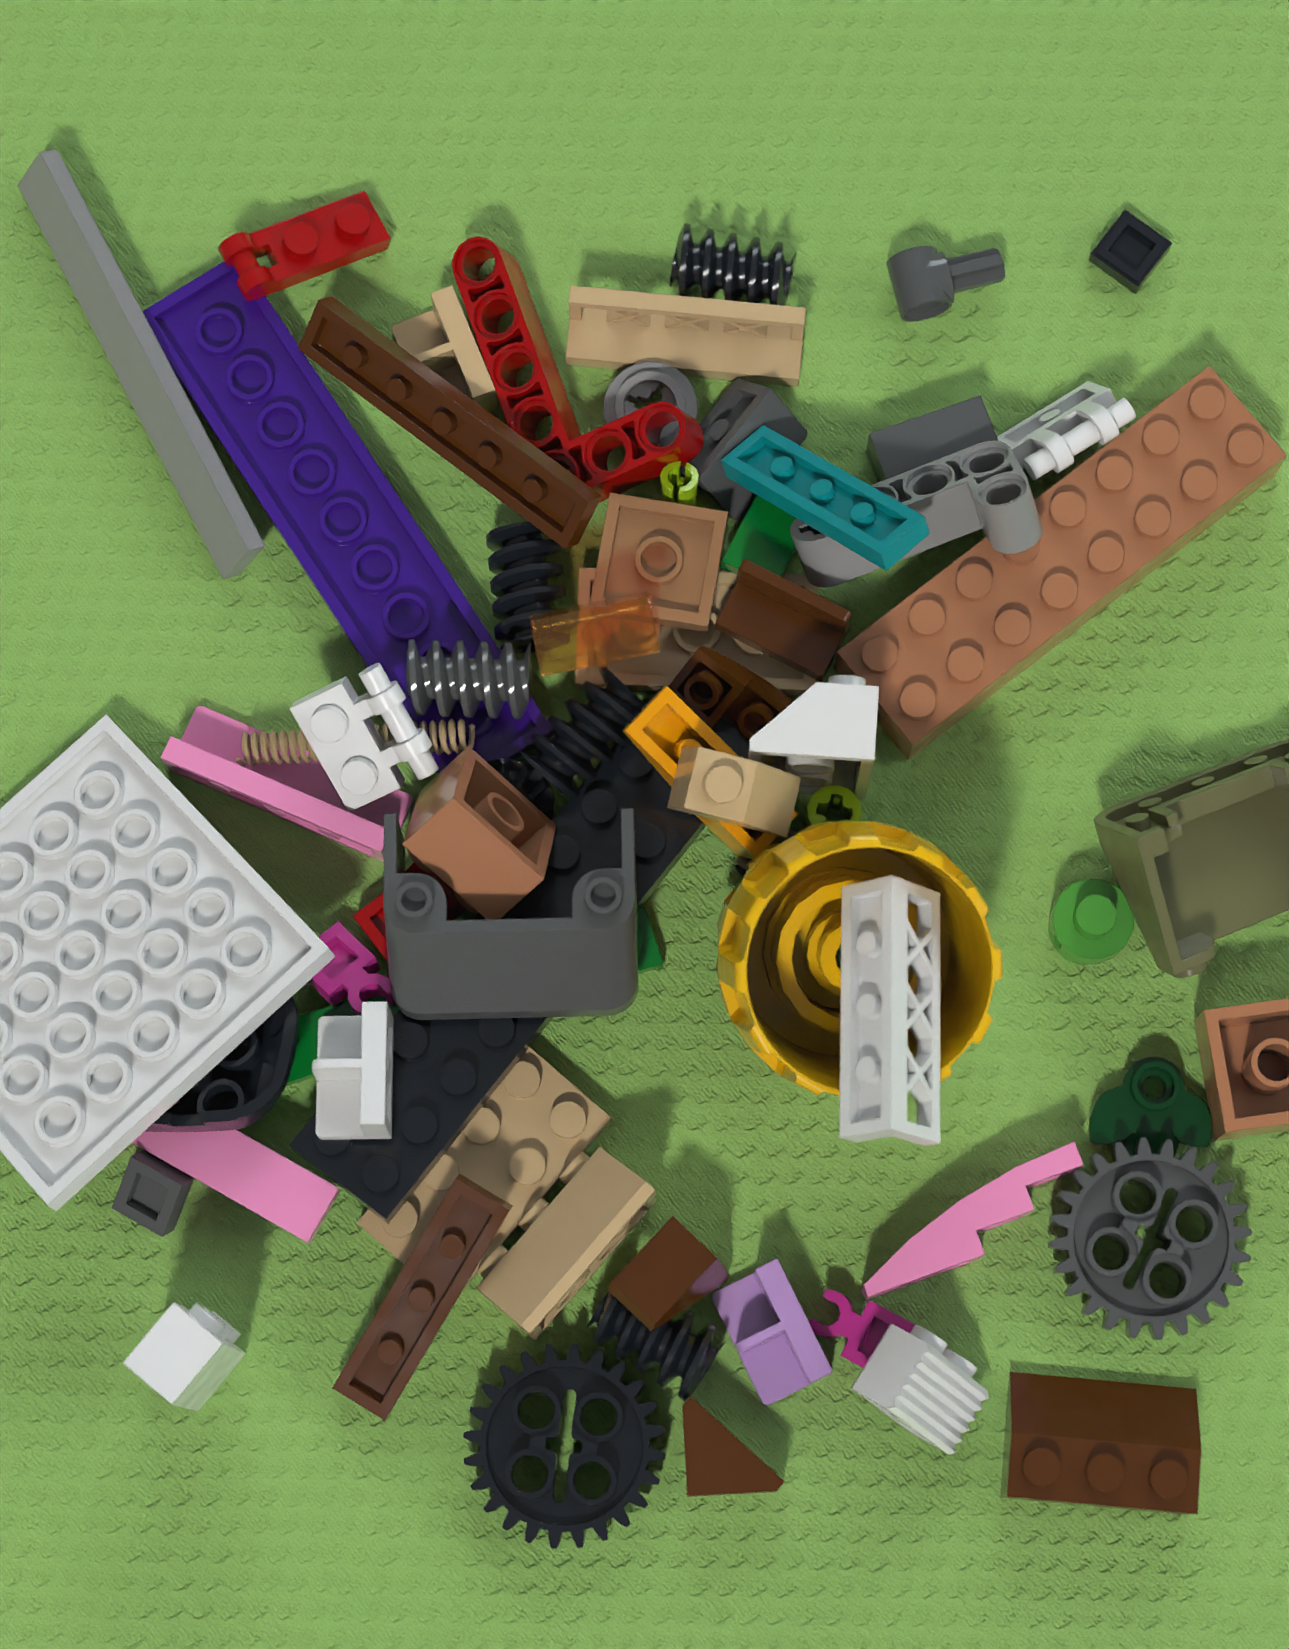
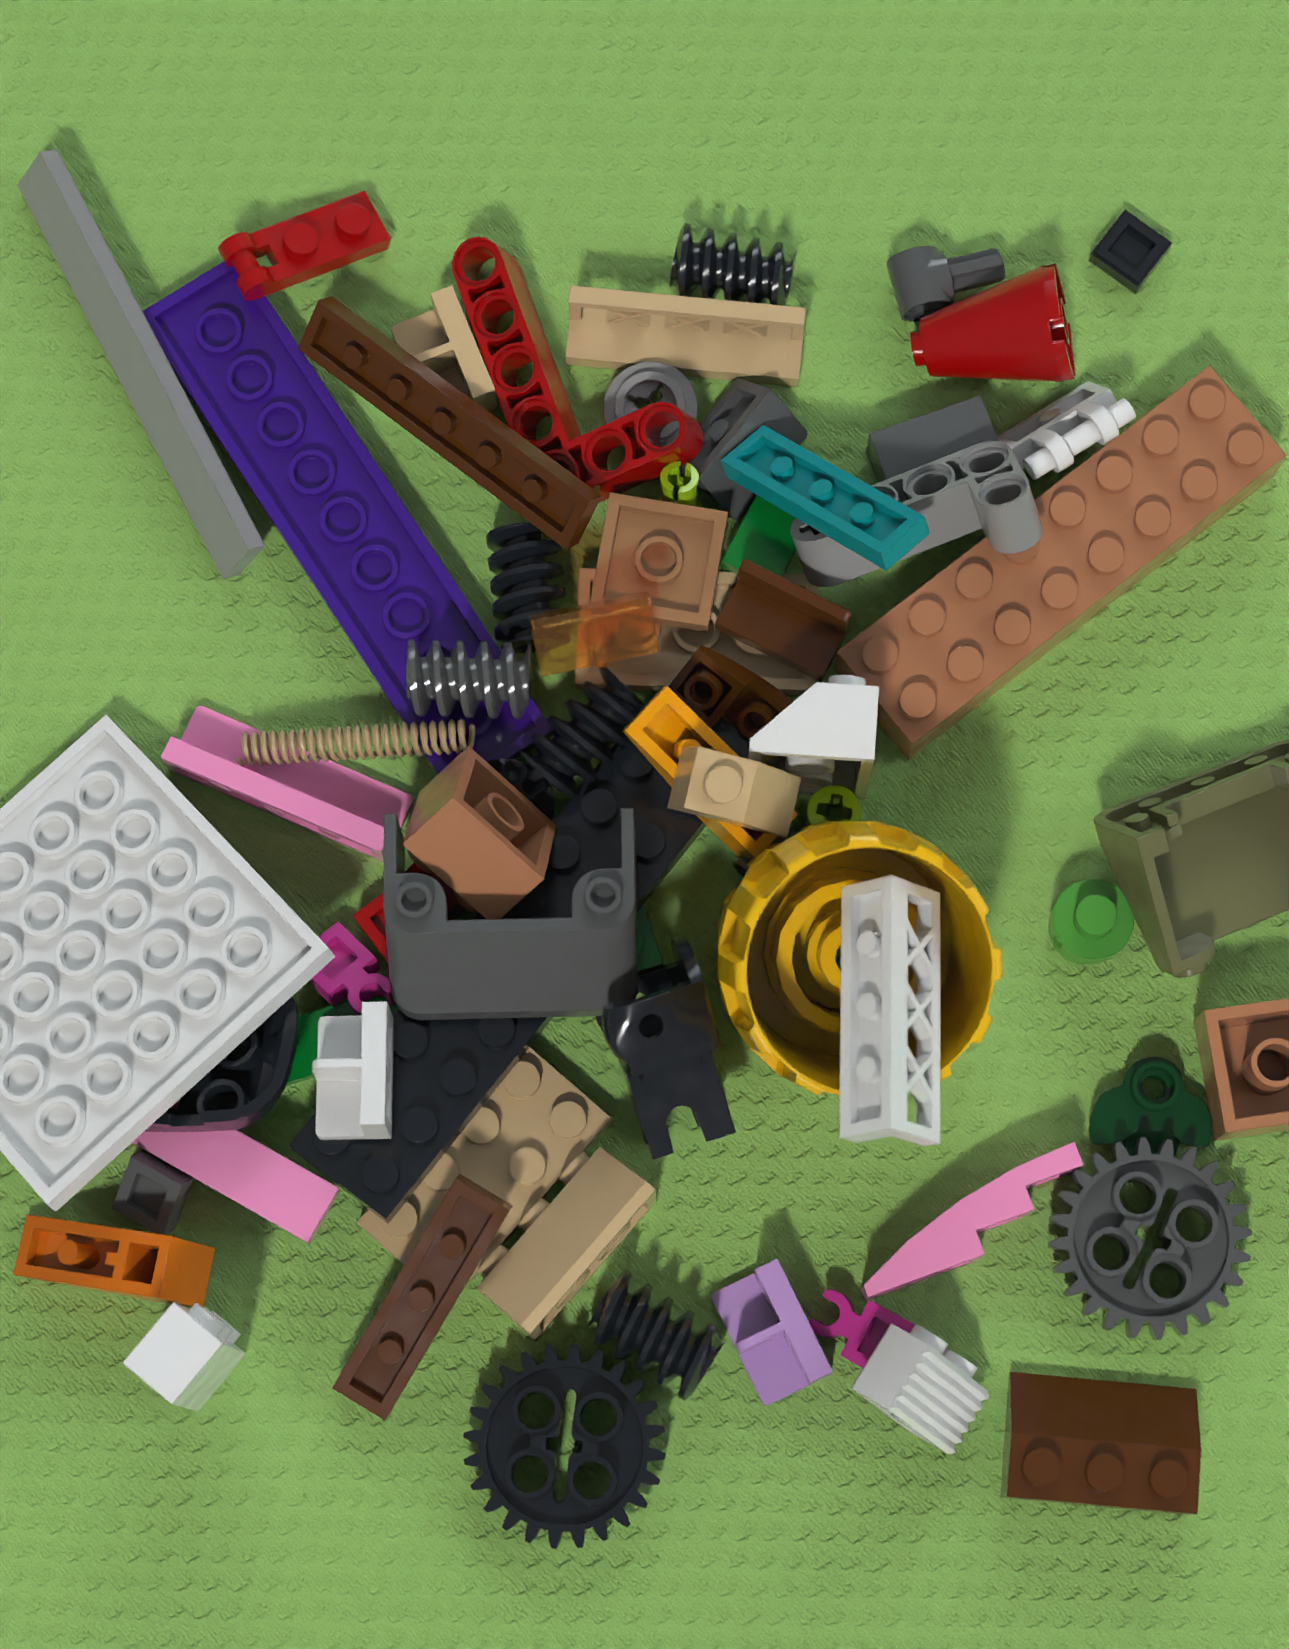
(115, 1260): none -> orange slope
(349, 744): white plate -> none
(667, 1276): reddish brown slope -> none
(668, 1048): none -> black piece
(718, 1460): reddish brown slope -> none
(1001, 333): none -> red cone

